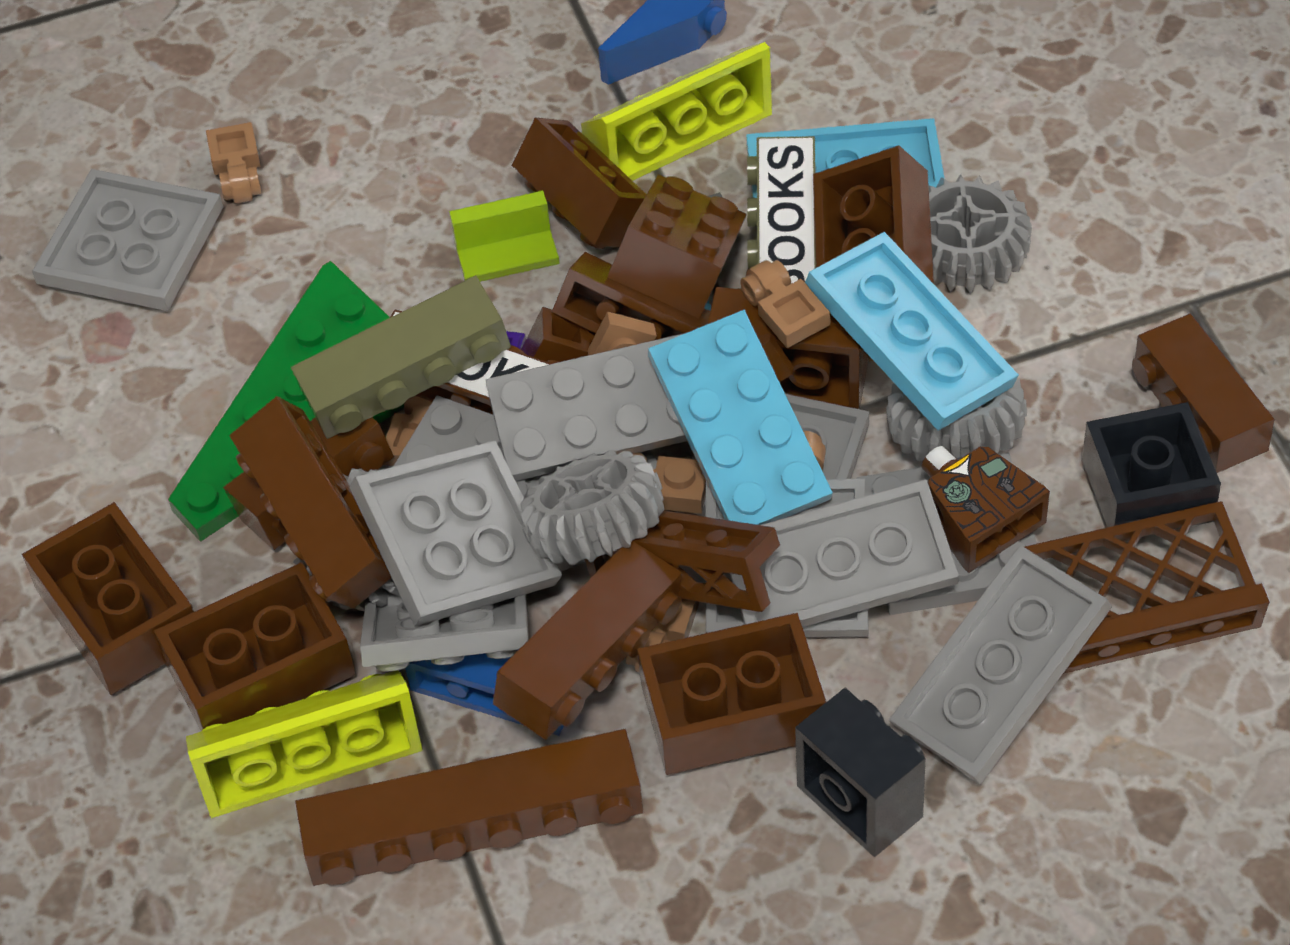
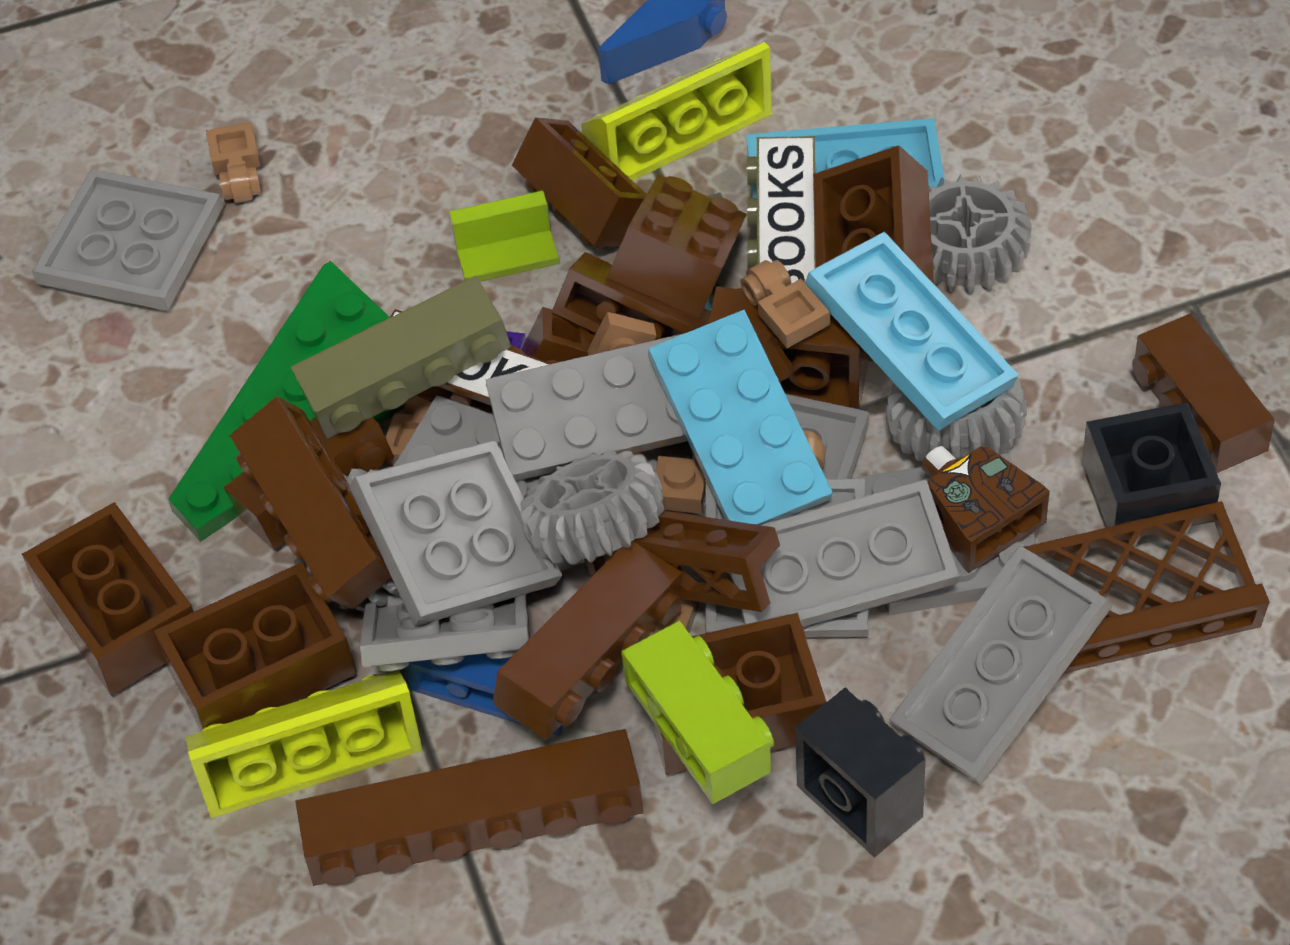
(698, 711): none -> lime brick

